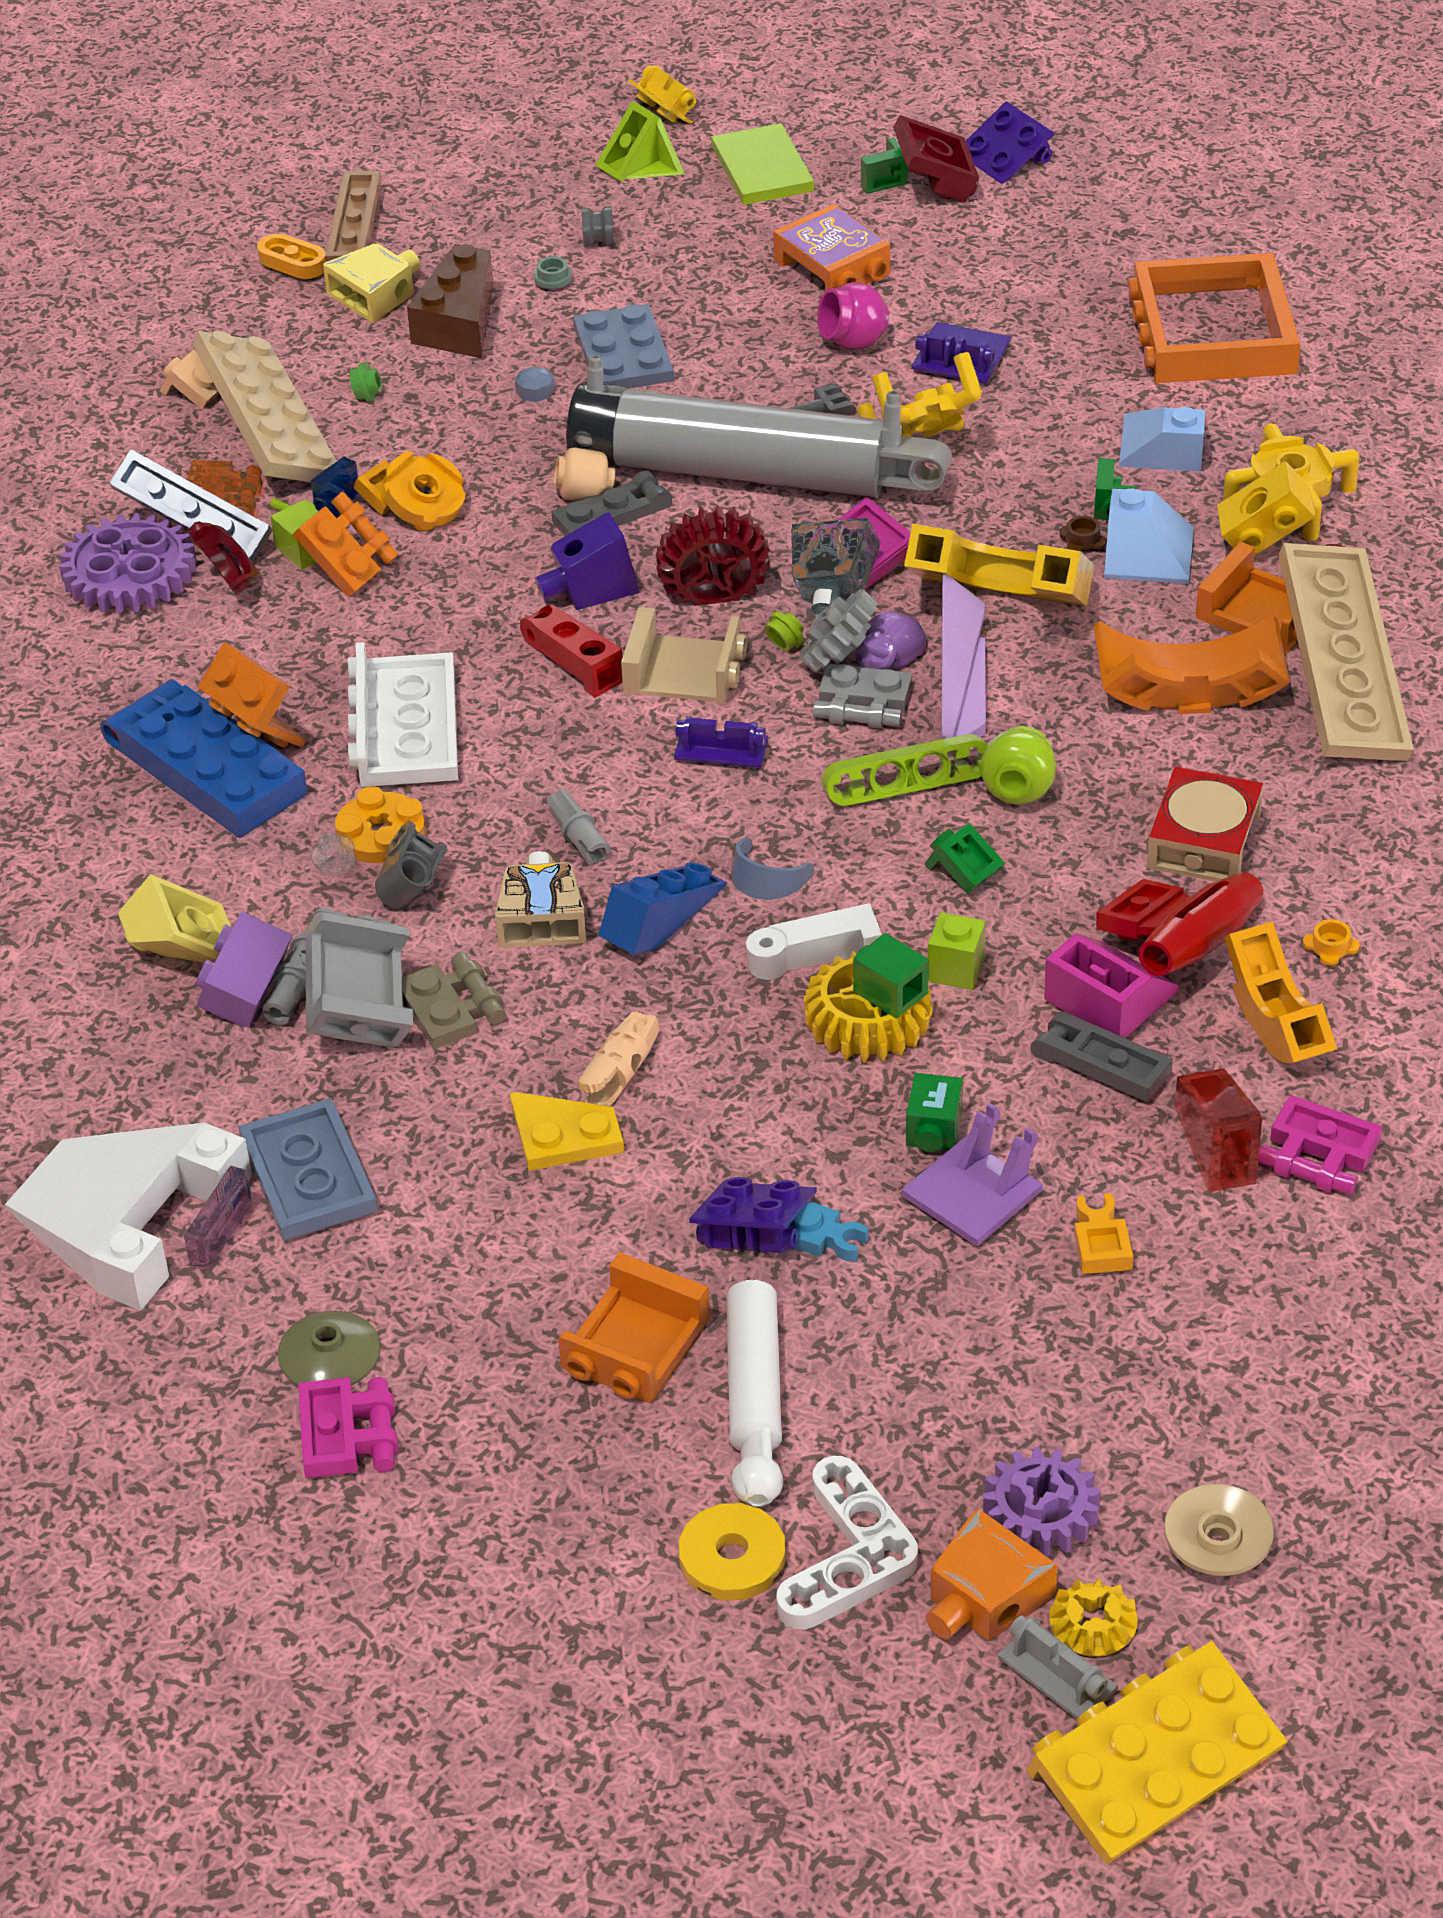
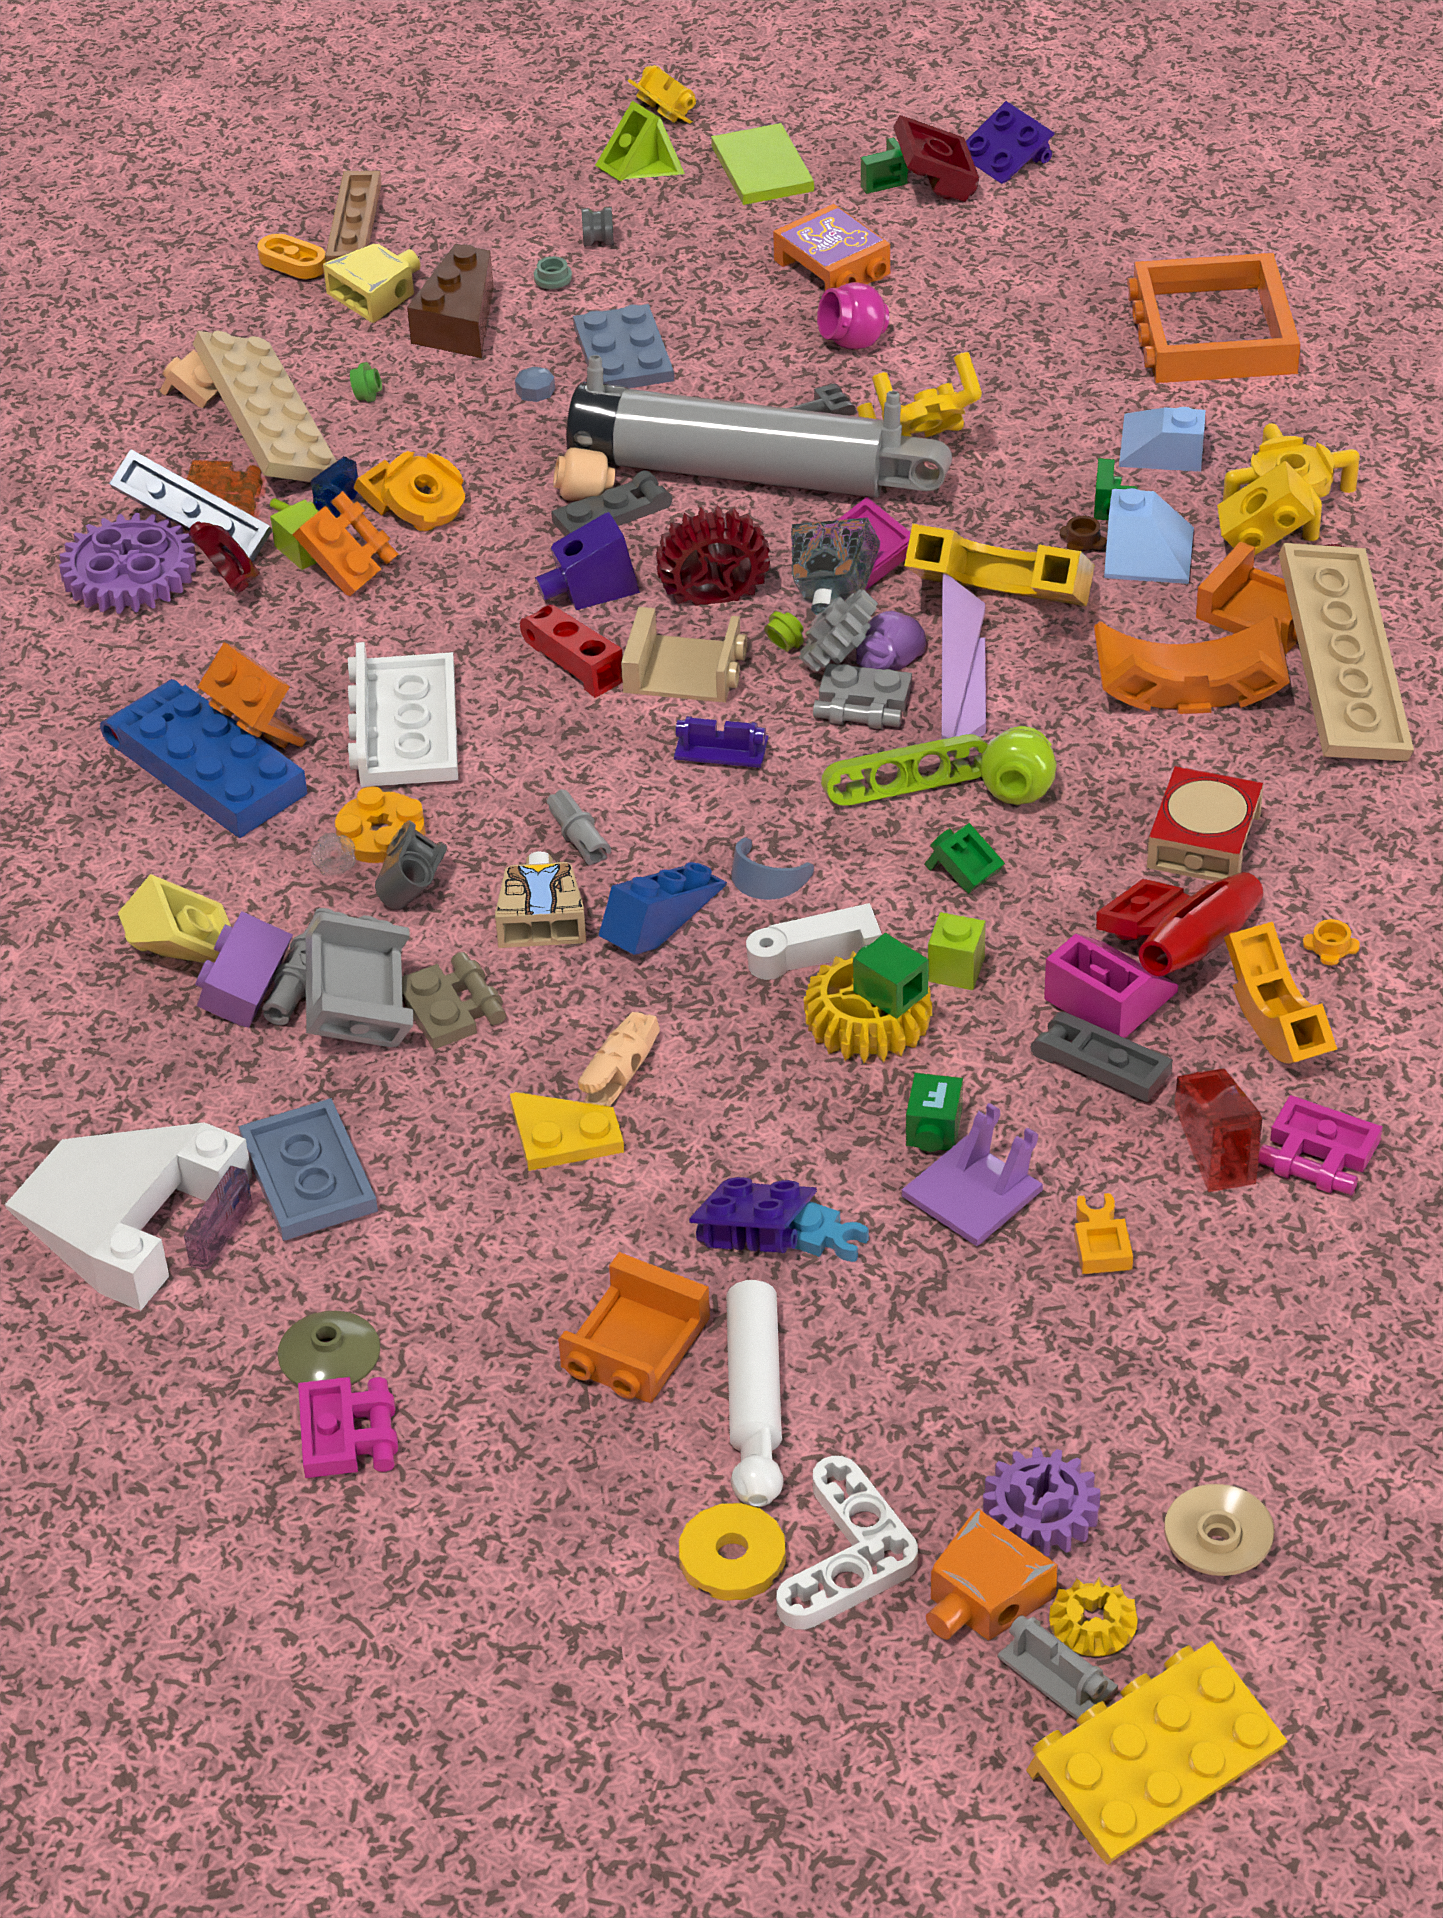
(947, 341): dark purple hinge -> none

